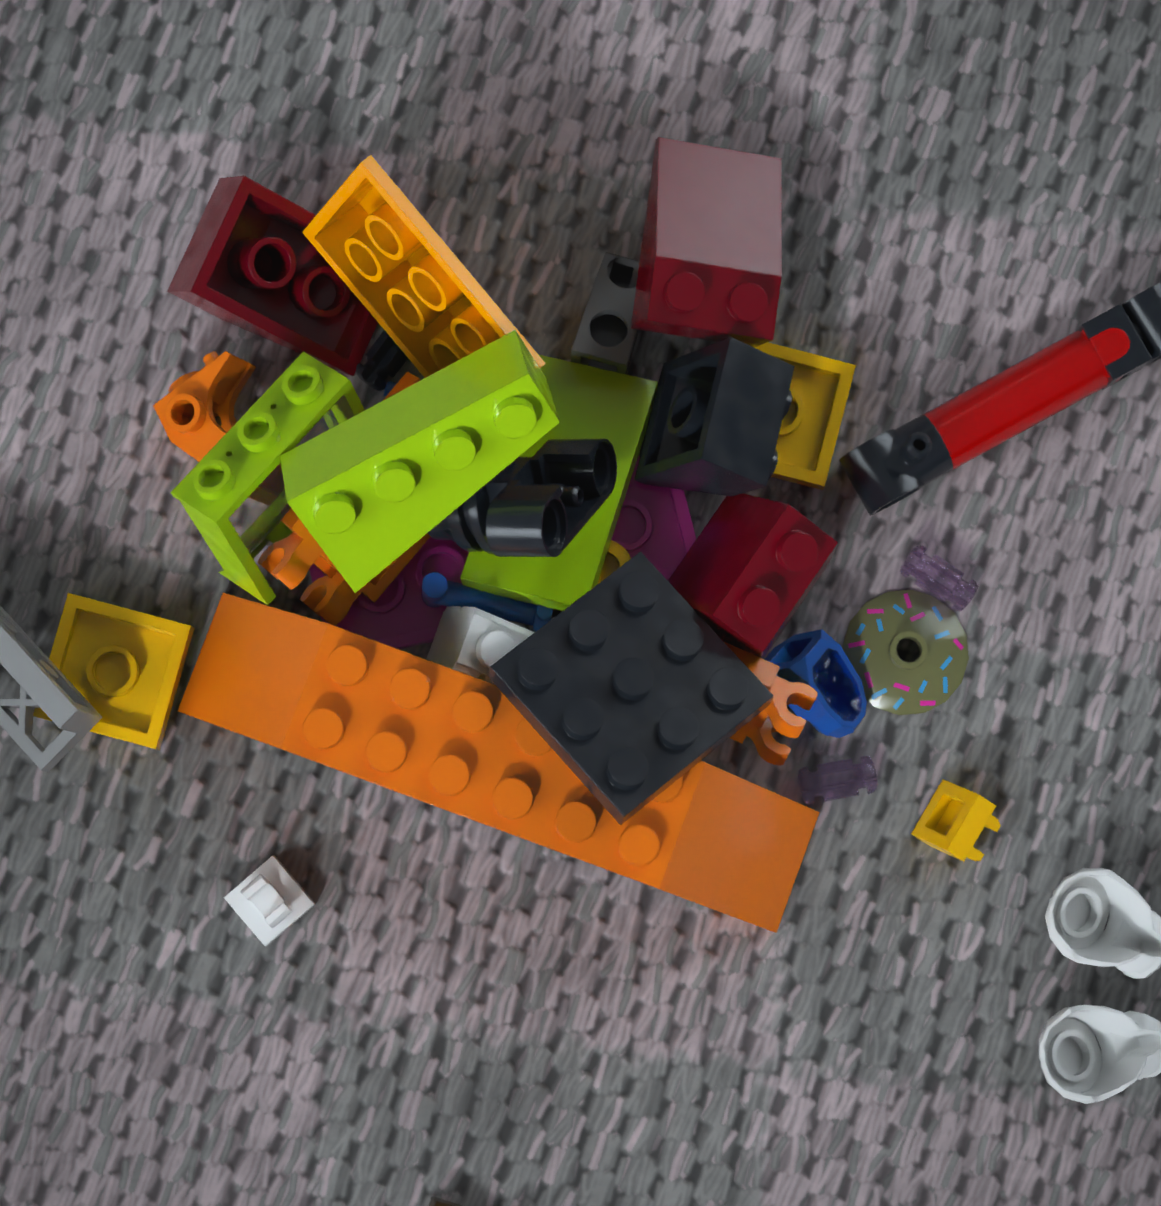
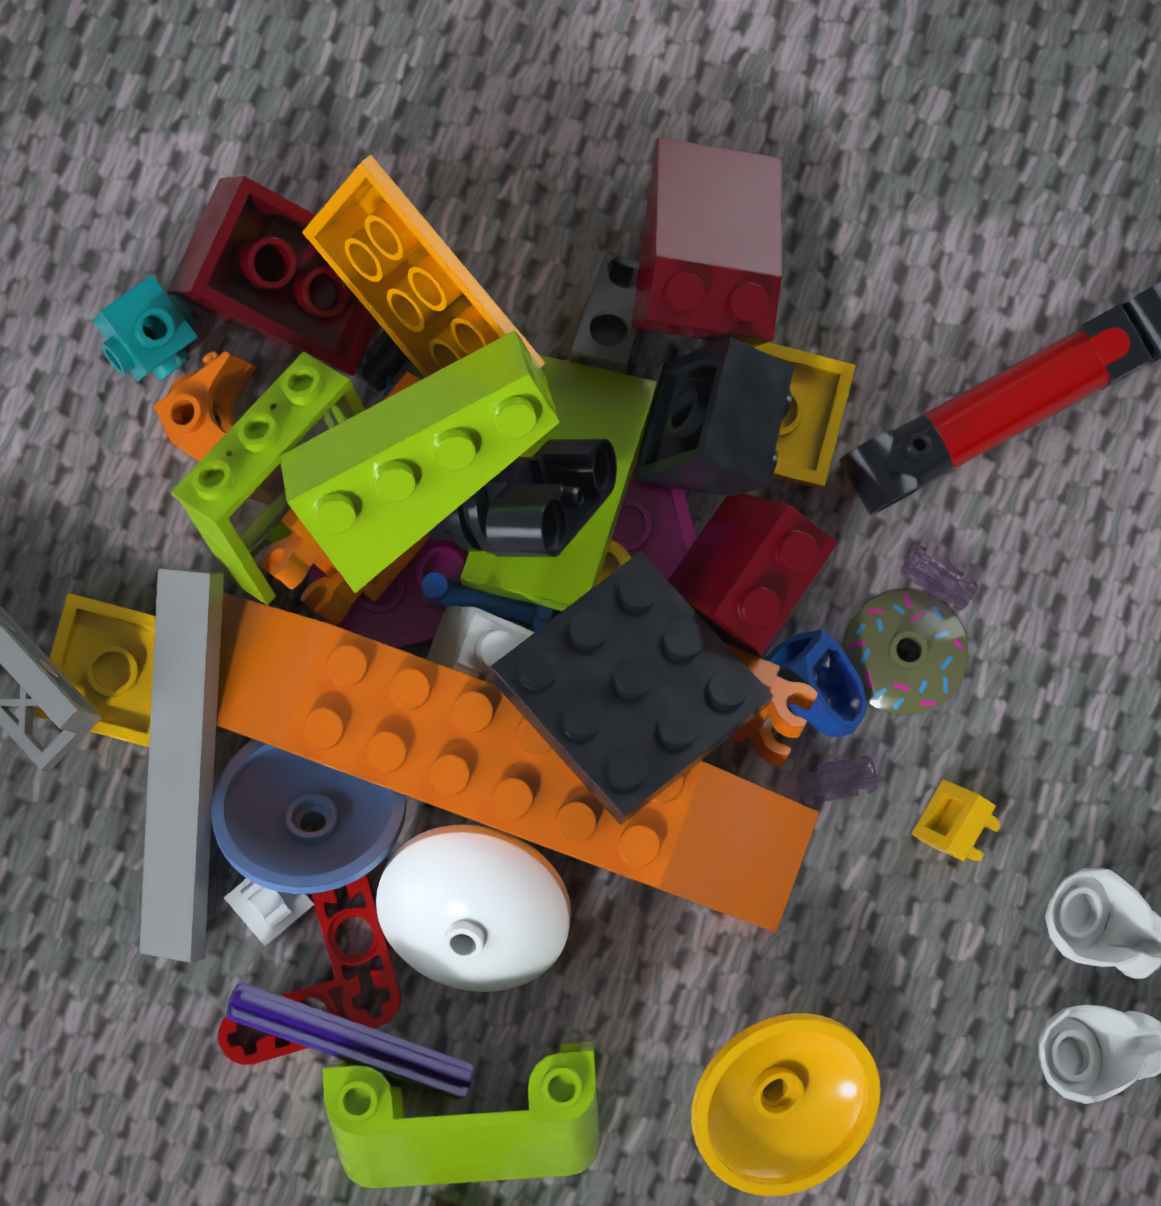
(151, 309): none -> teal brick
(181, 763): none -> light grey tile
(270, 800): none -> medium blue dish
(337, 993): none -> red beam
(349, 1041): none -> dark purple axle
(389, 1150): none -> lime windscreen
(480, 887): none -> white dish
(805, 1124): none -> yellow dish

